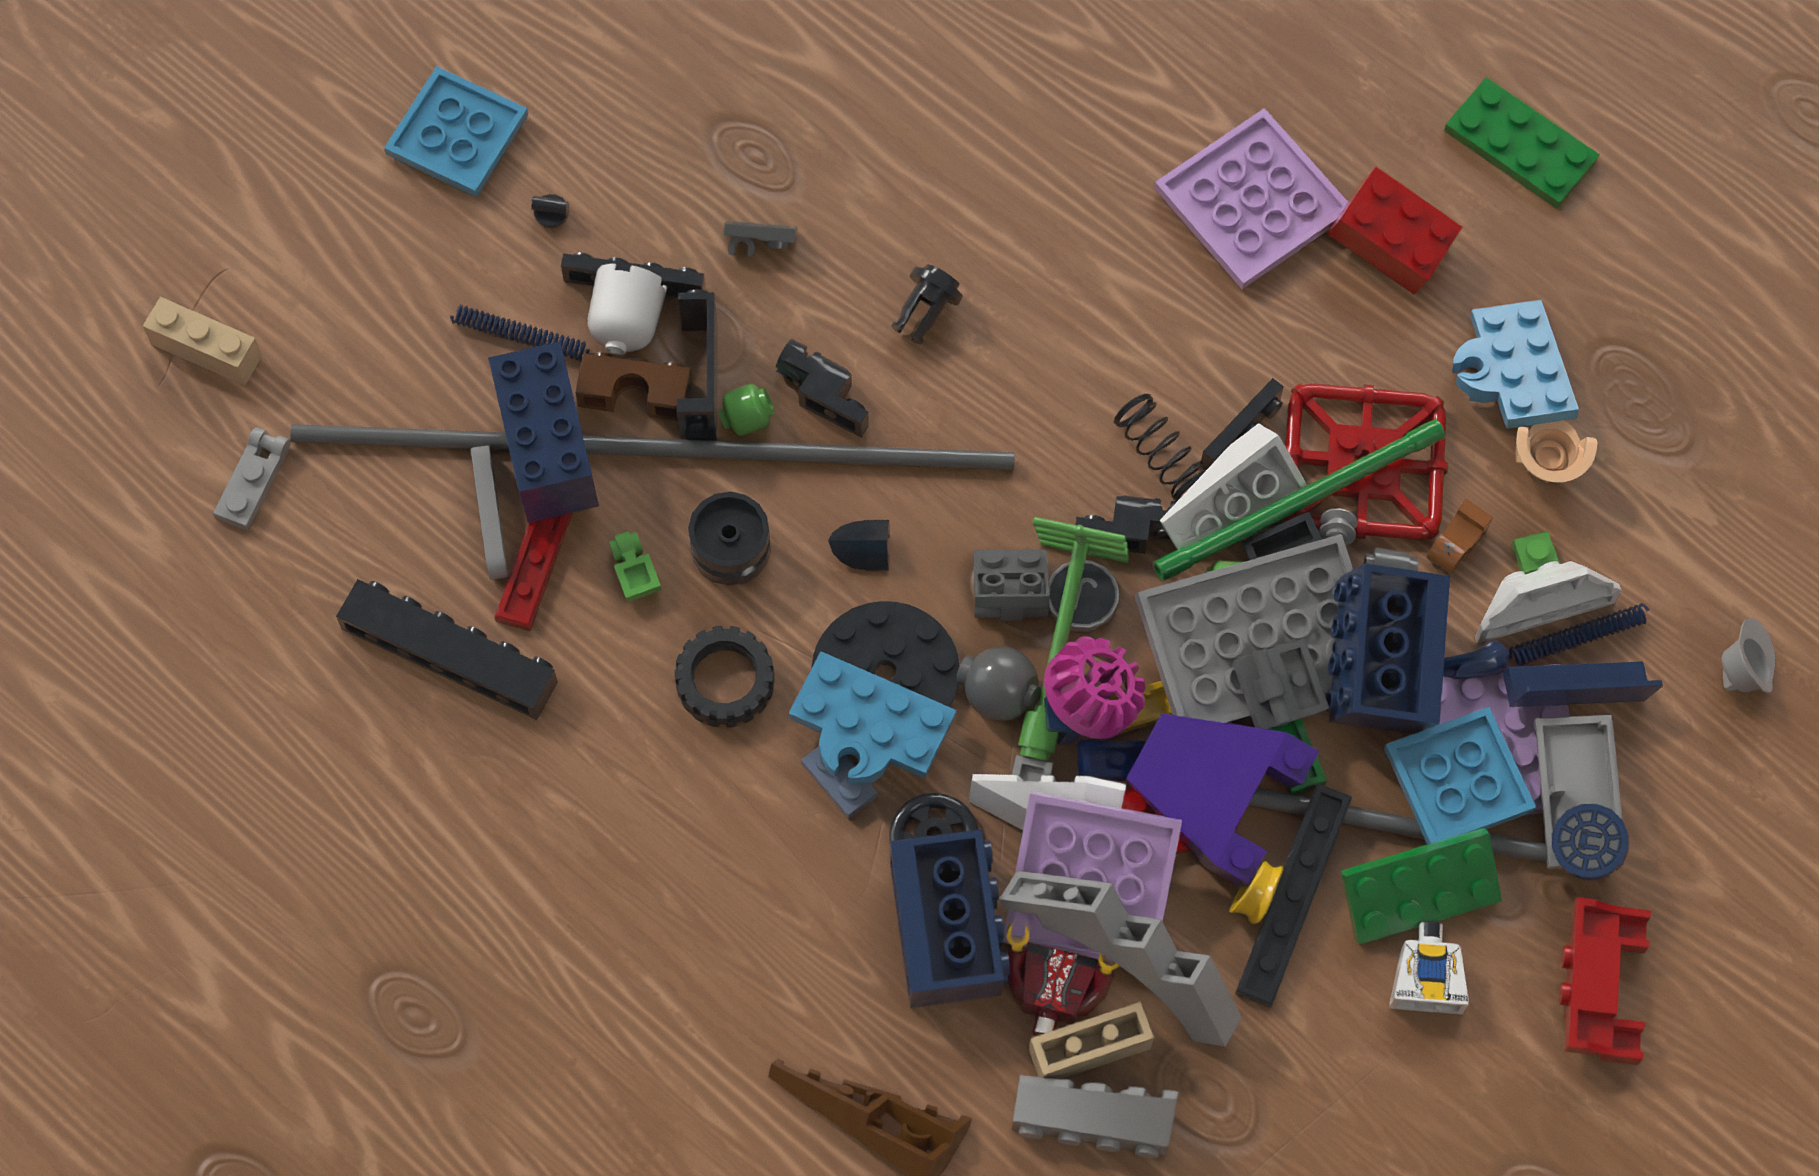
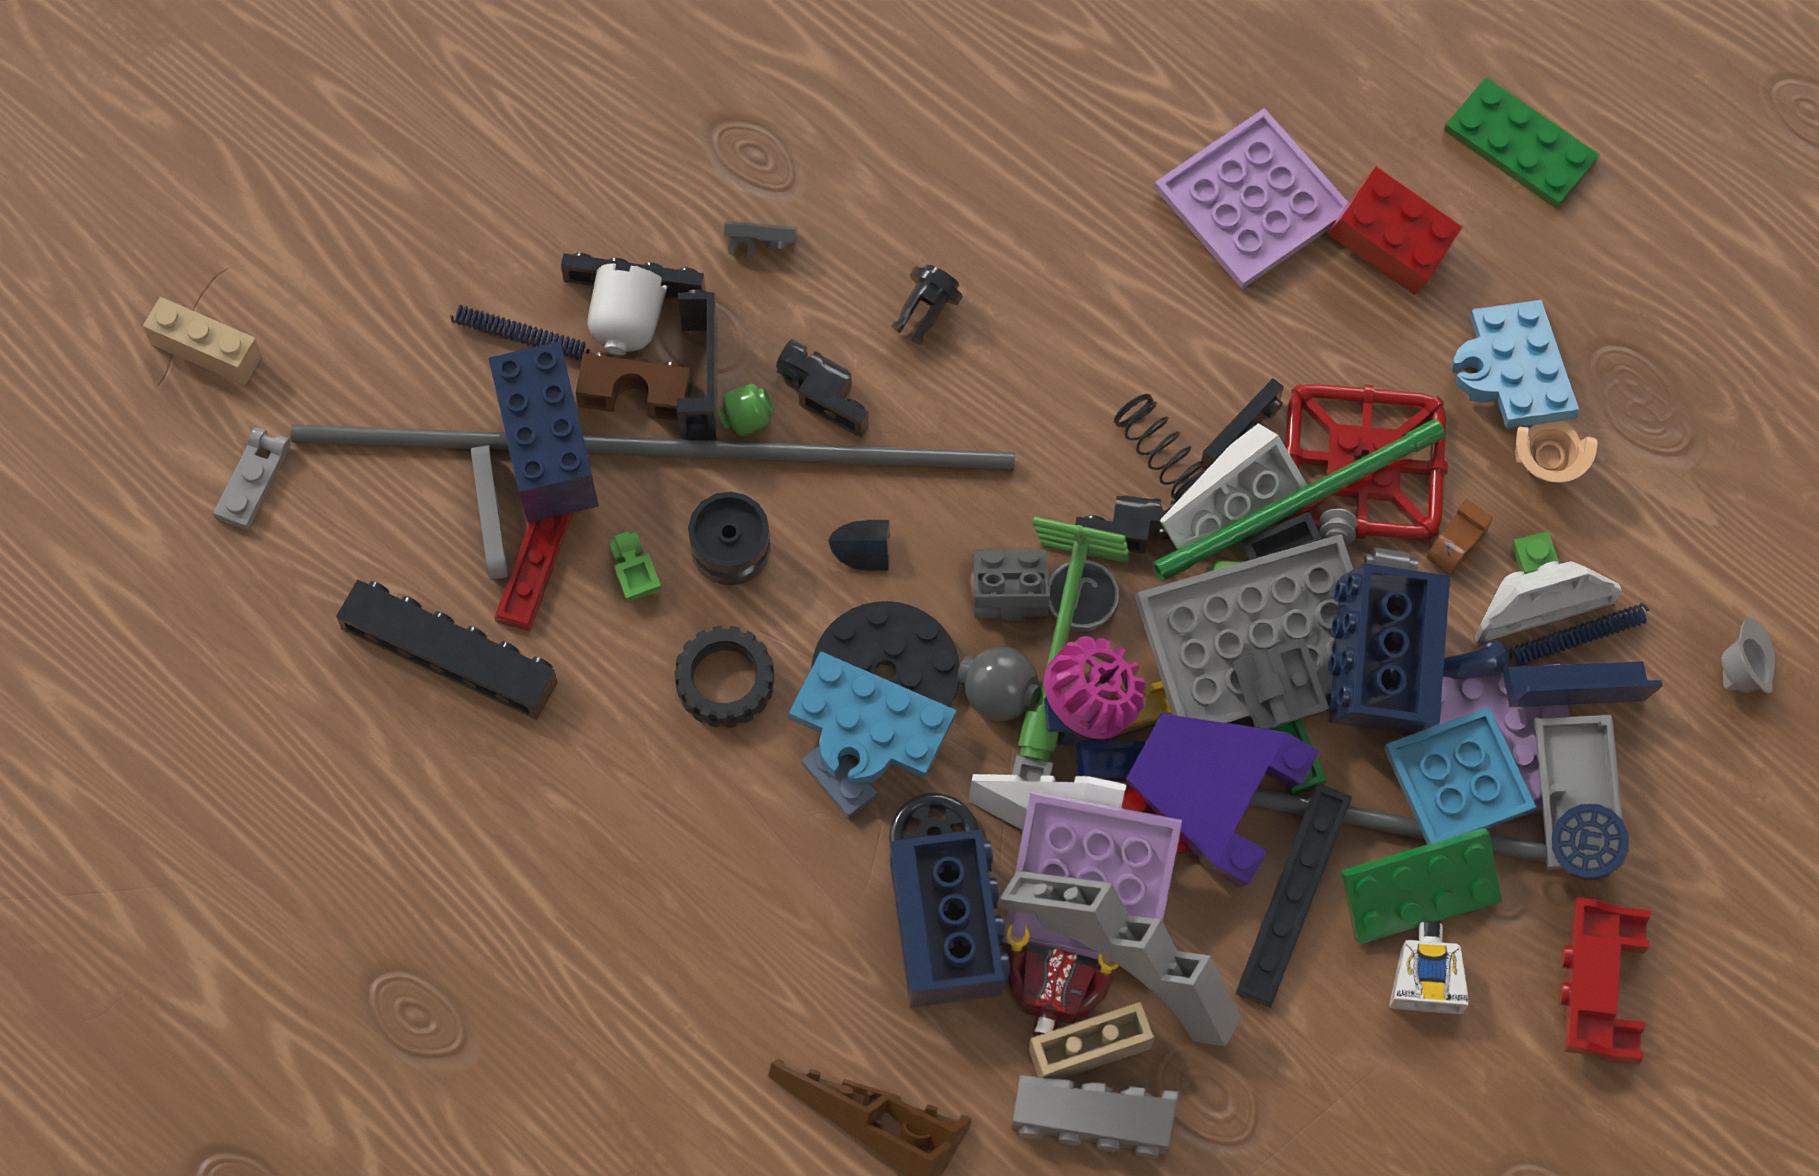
(456, 131): dark azure plate -> none
(550, 210): black plate -> none
(1257, 896): yellow piece -> none

